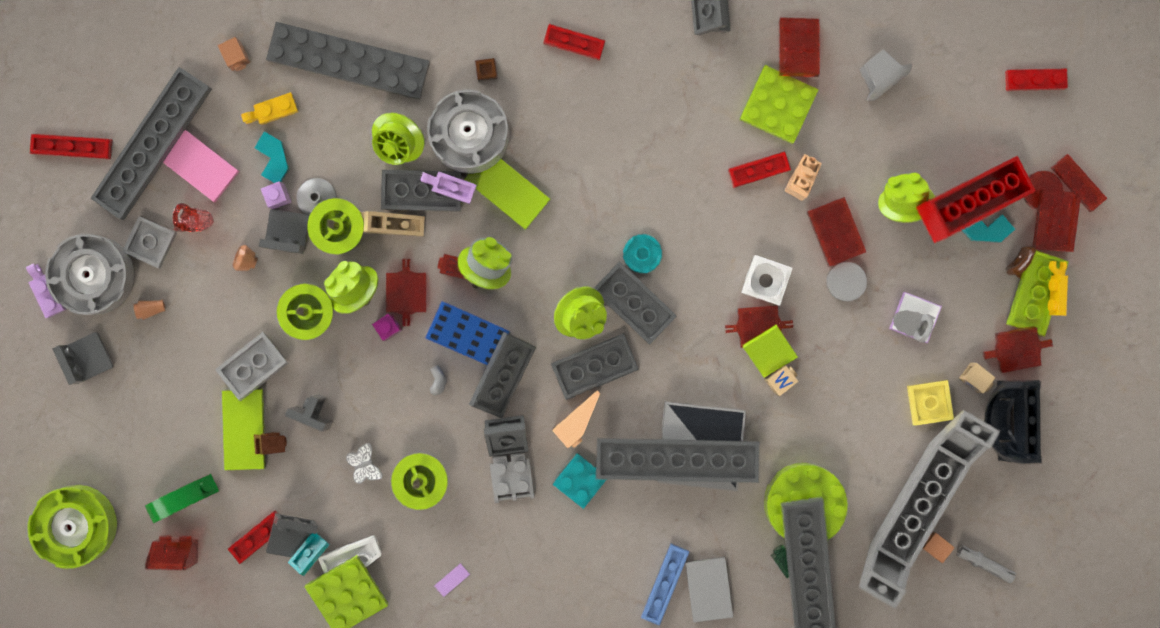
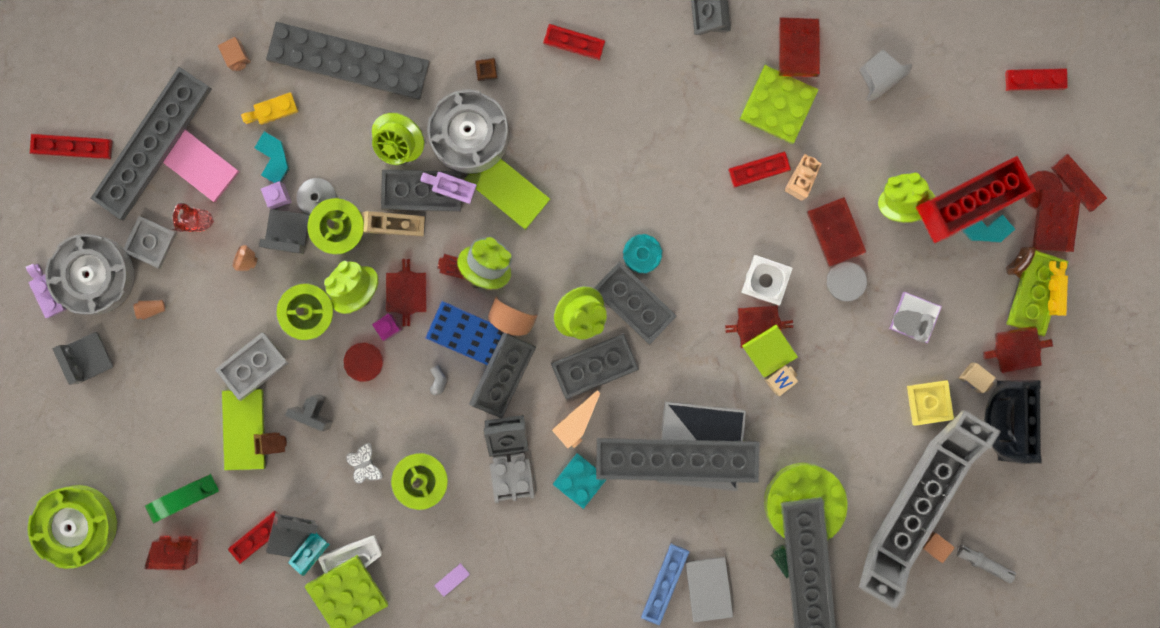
(363, 362): none -> clear red tile
(510, 320): none -> nougat piece

